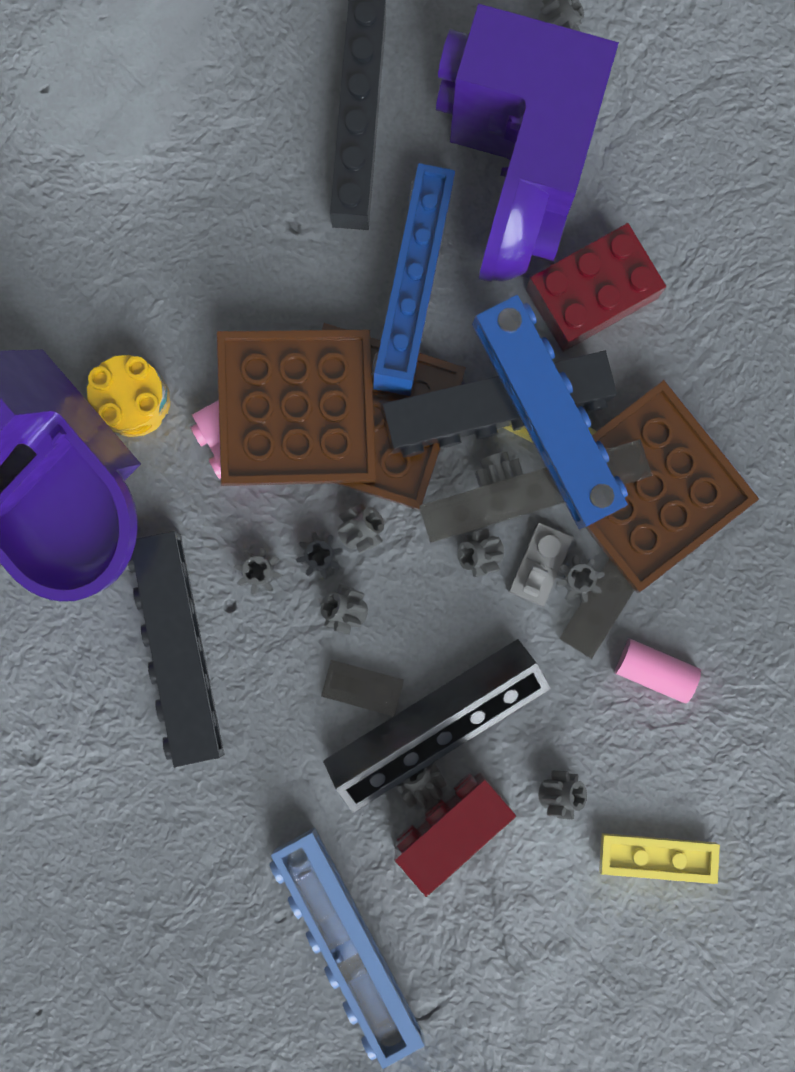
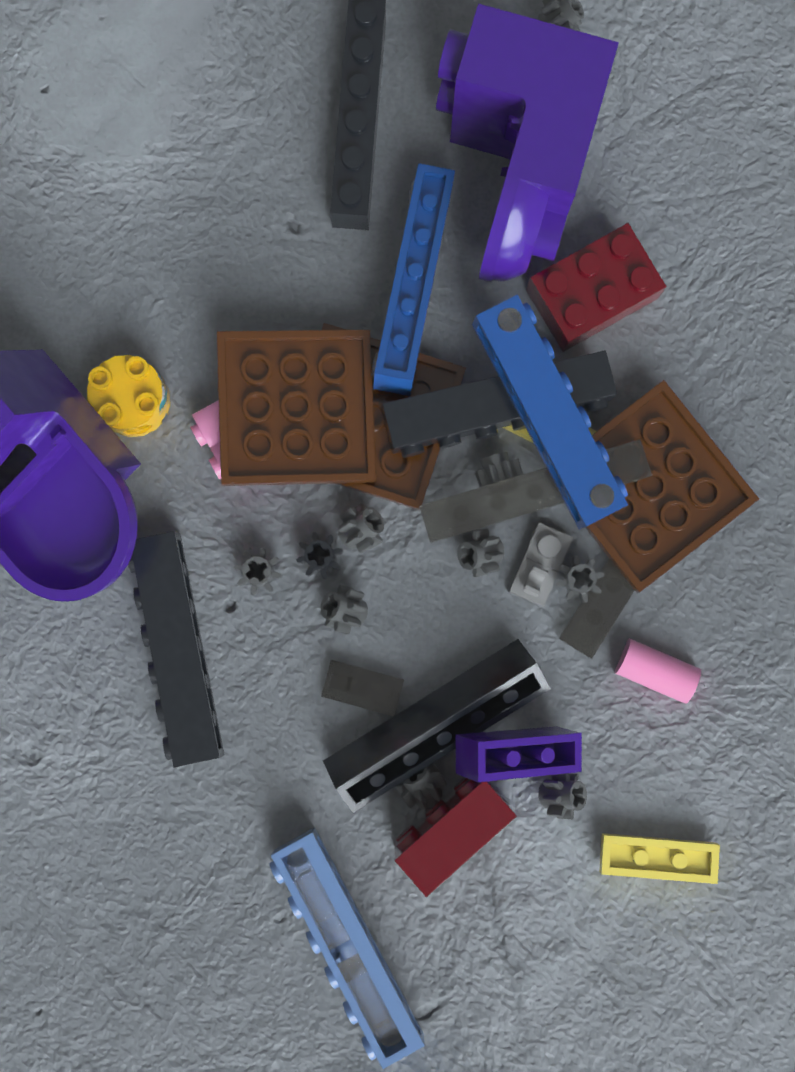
(518, 753): none -> dark purple brick

